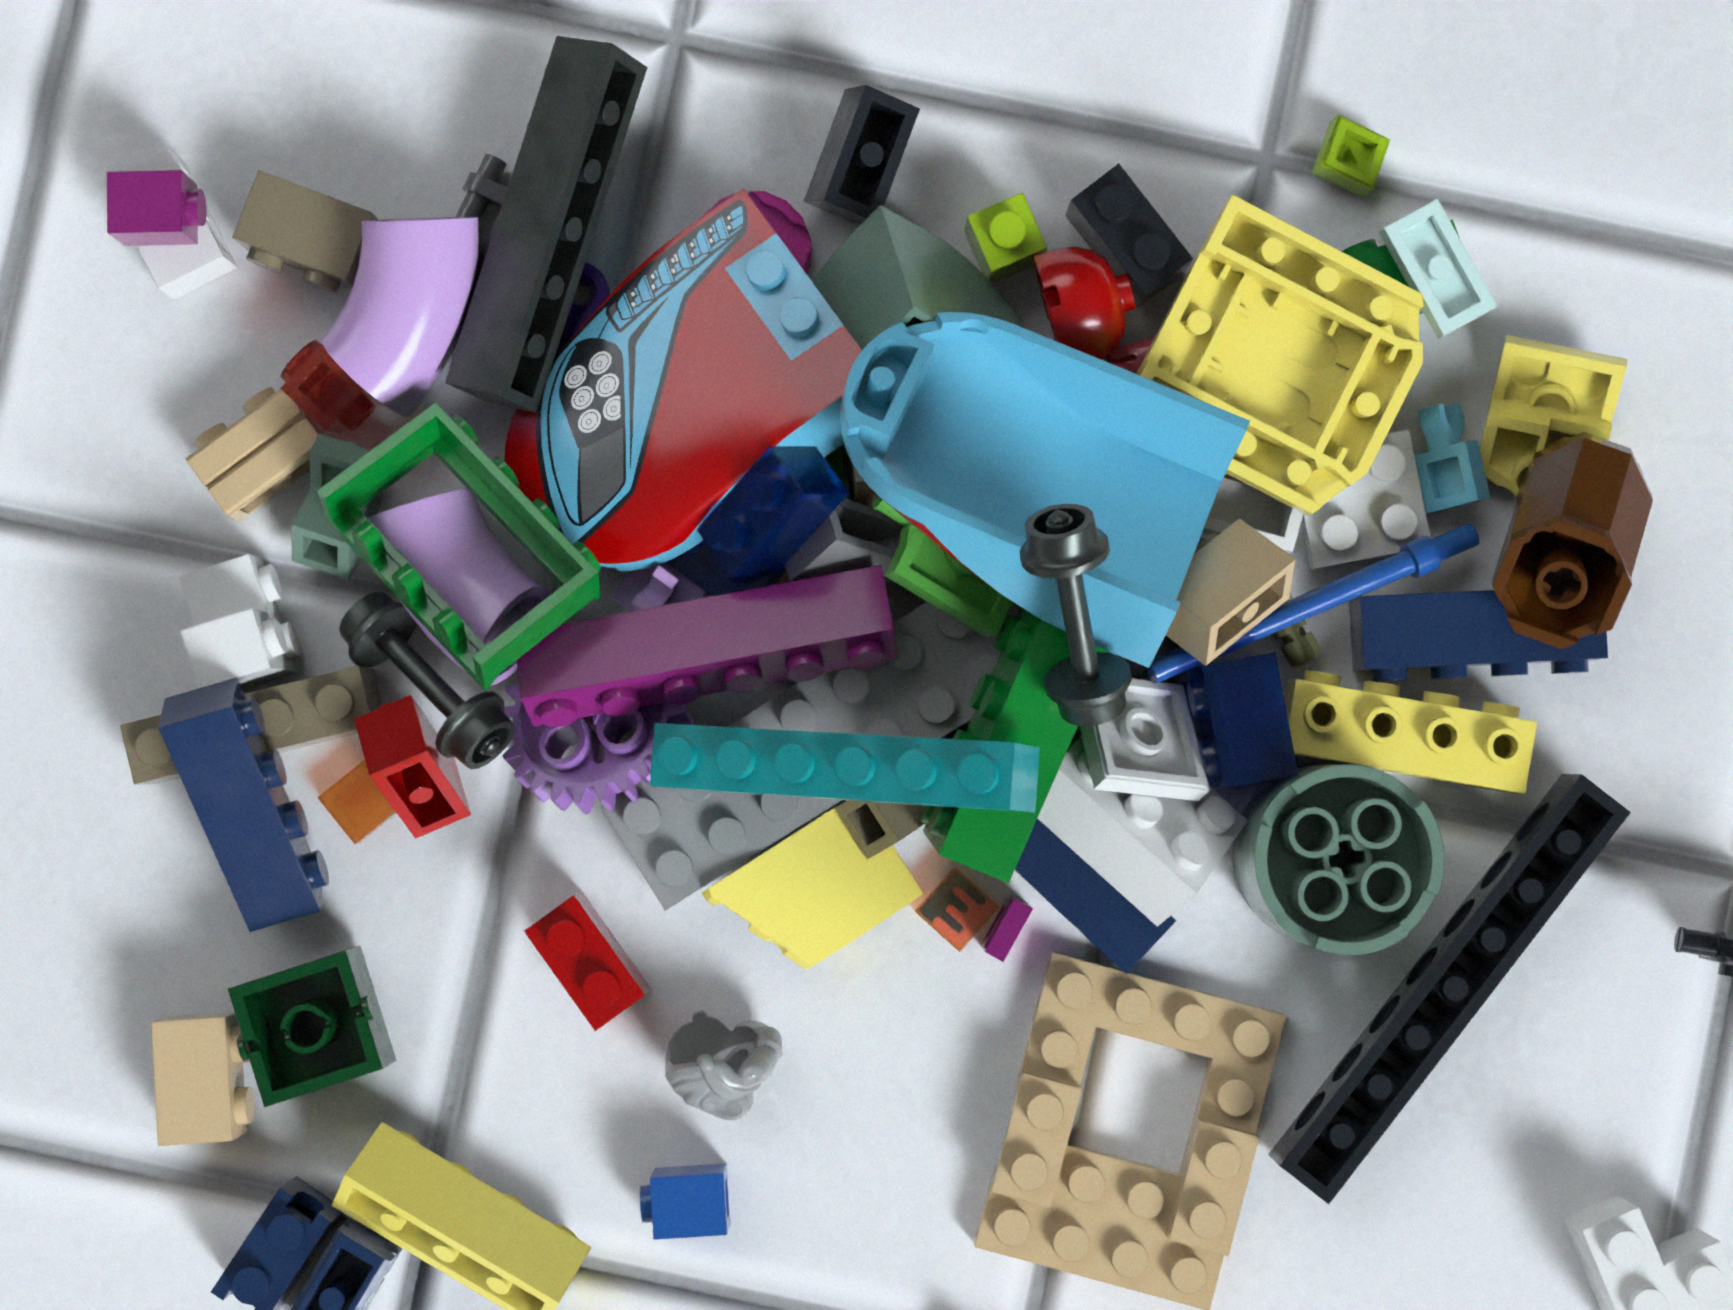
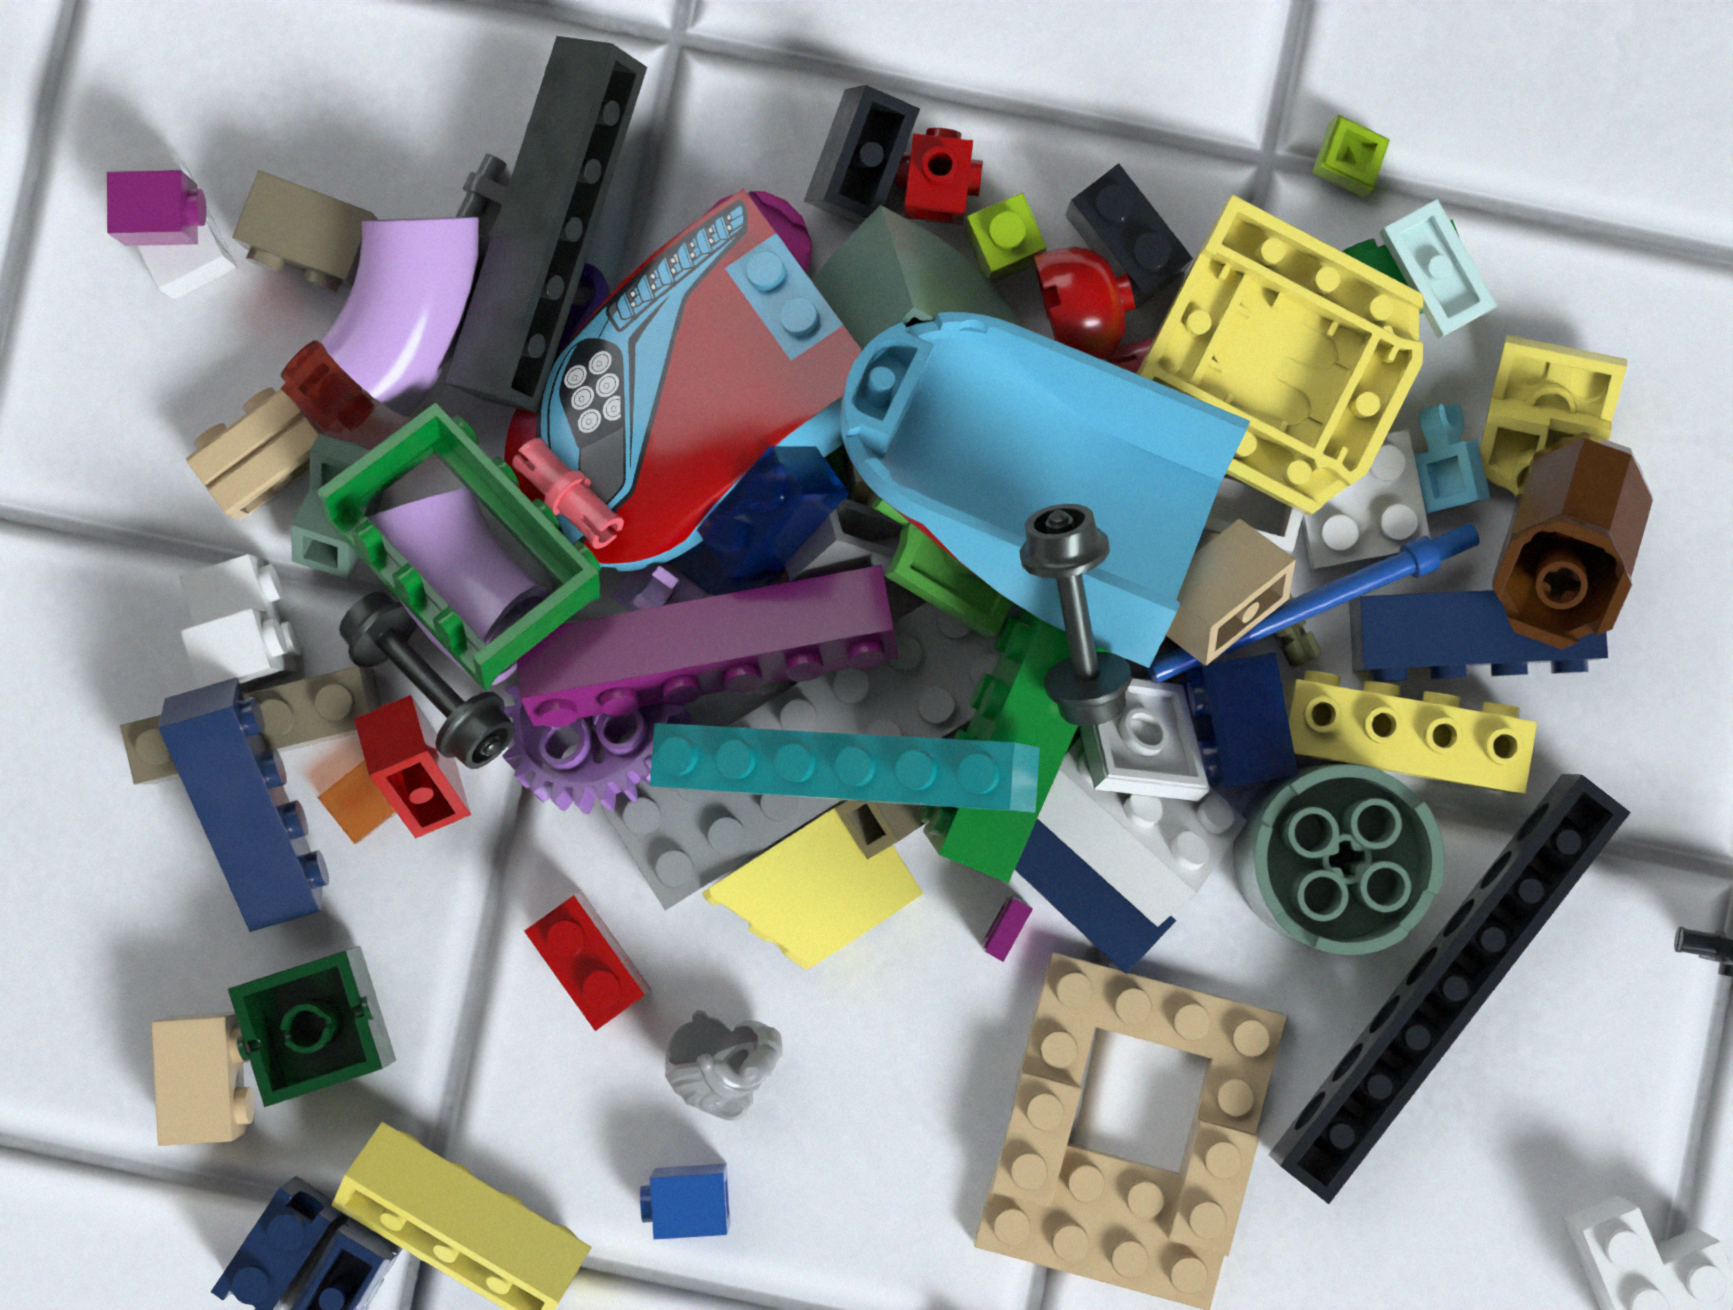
(568, 493): none -> coral pin
(935, 196): none -> red brick
(956, 909): clear orange tile -> none

